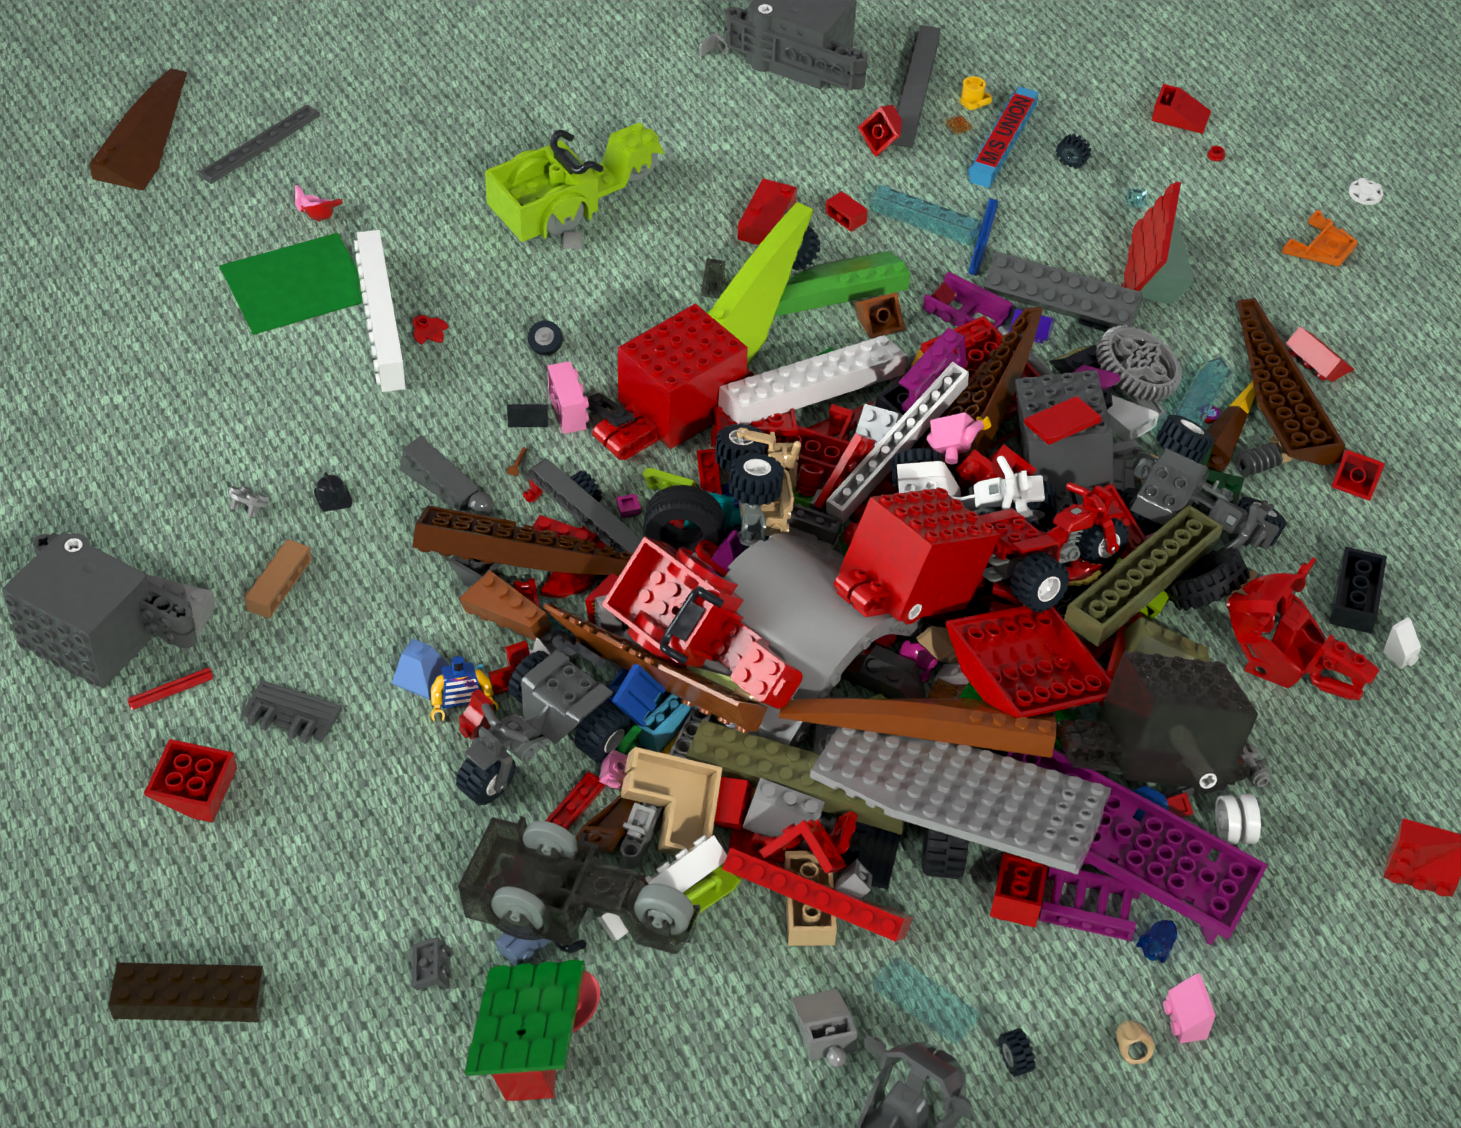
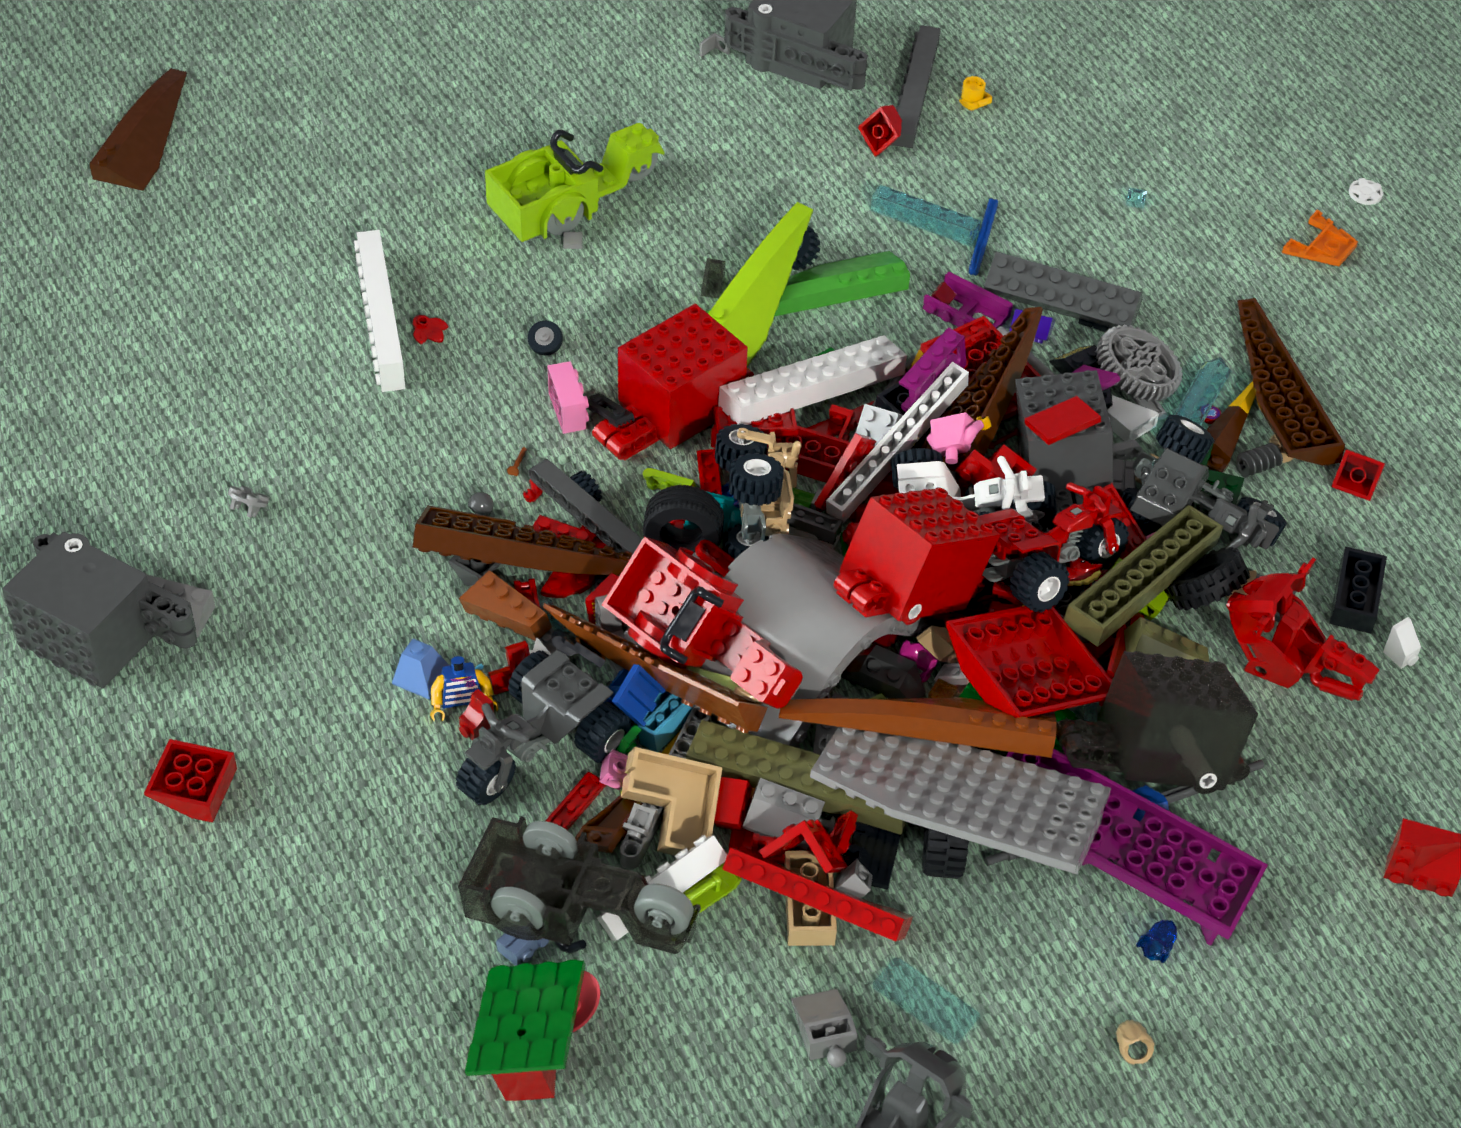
(170, 688): red axle -> none
(187, 992): dark brown brick -> none
(258, 144): dark grey tile -> none
(278, 578): medium nougat brick -> none
(291, 711): dark grey hinge -> none
(294, 283): green piece -> none
(315, 207): hair -> none
(332, 493): black piece -> none
(431, 964): dark grey bracket -> none
(436, 473): dark grey wedge -> none
(527, 415): black slope -> none
(628, 505): dark pink plate -> none
(728, 551): magenta slope -> none
(765, 210): red brick -> none
(809, 479): red piece -> none
(846, 211): red brick -> none
(880, 315): dark orange slope -> none
(958, 124): clear orange plate -> none
(1003, 137): brick -> none
(1017, 1052): black wheel -> none
(1019, 890): red slope -> none
(1073, 151): black wheel -> none
(1088, 921): magenta fence -> none
(1157, 252): red piece -> none
(1180, 110): red slope -> none
(1180, 805): red plate -> none
(1190, 1010): bright pink slope -> none
(1216, 153): red plate -> none
(1238, 819): white wheel -> none
(1259, 777): light grey hinge -> none
(1317, 355): slope -> none

